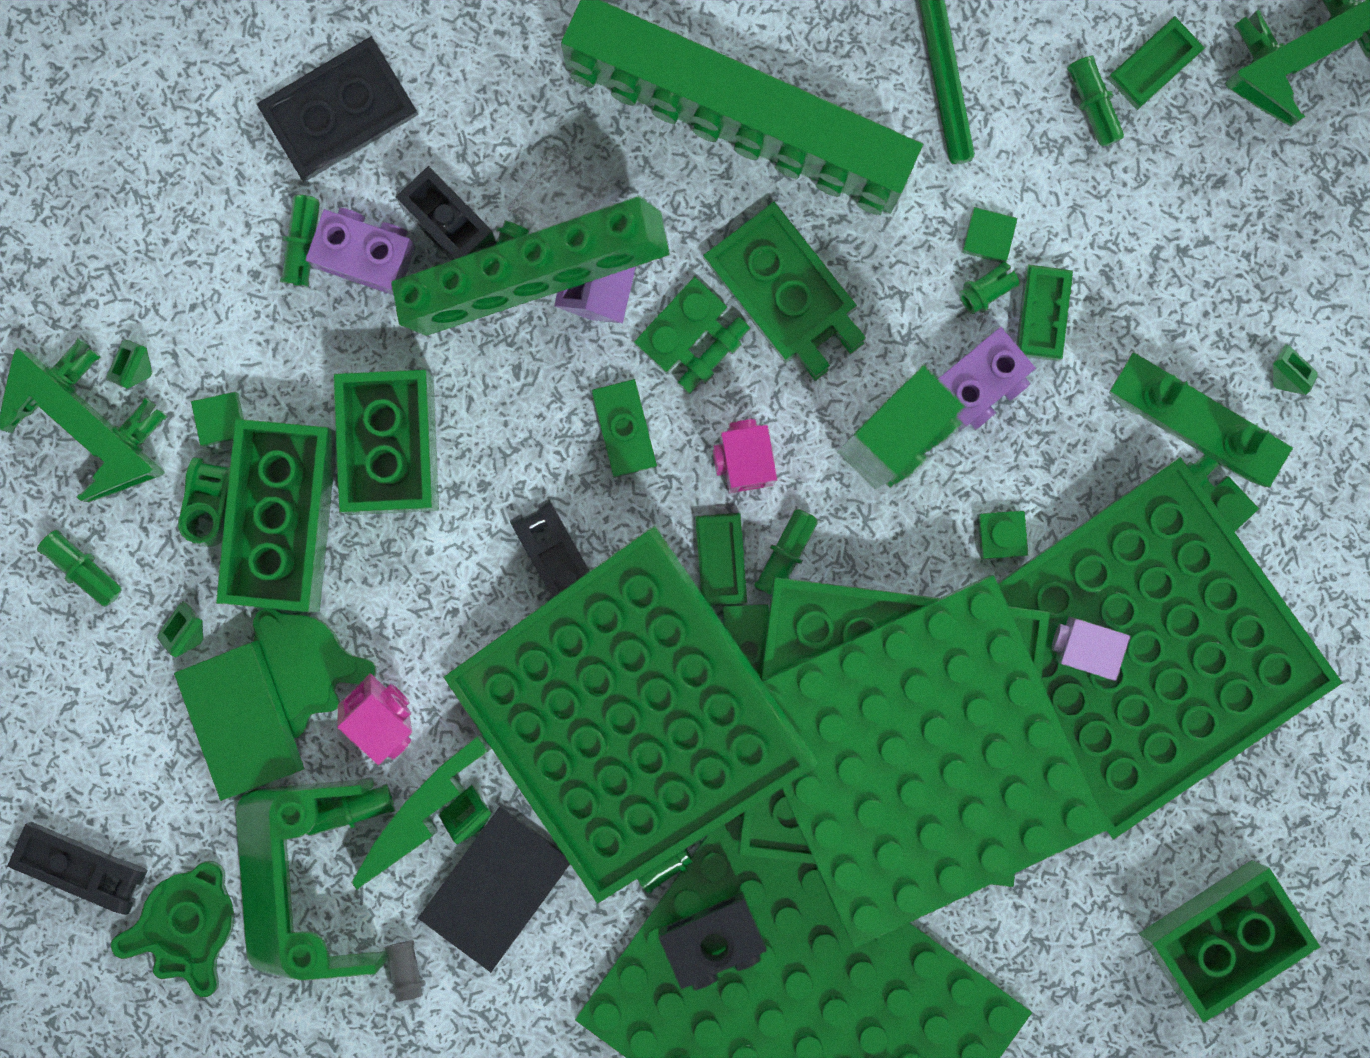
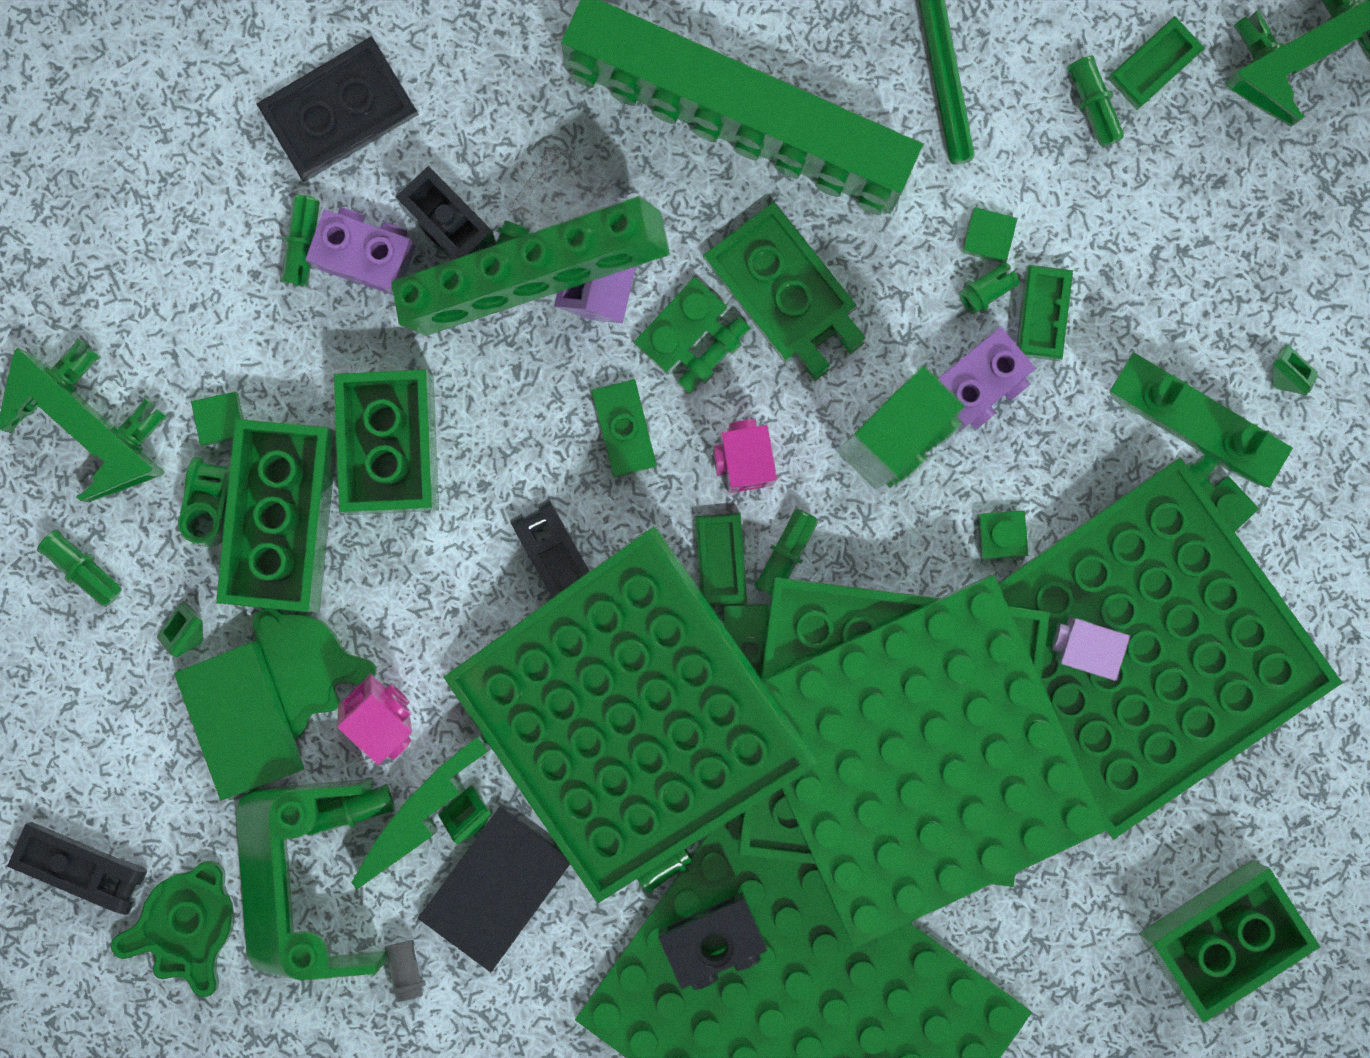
(130, 365): green slope -> none

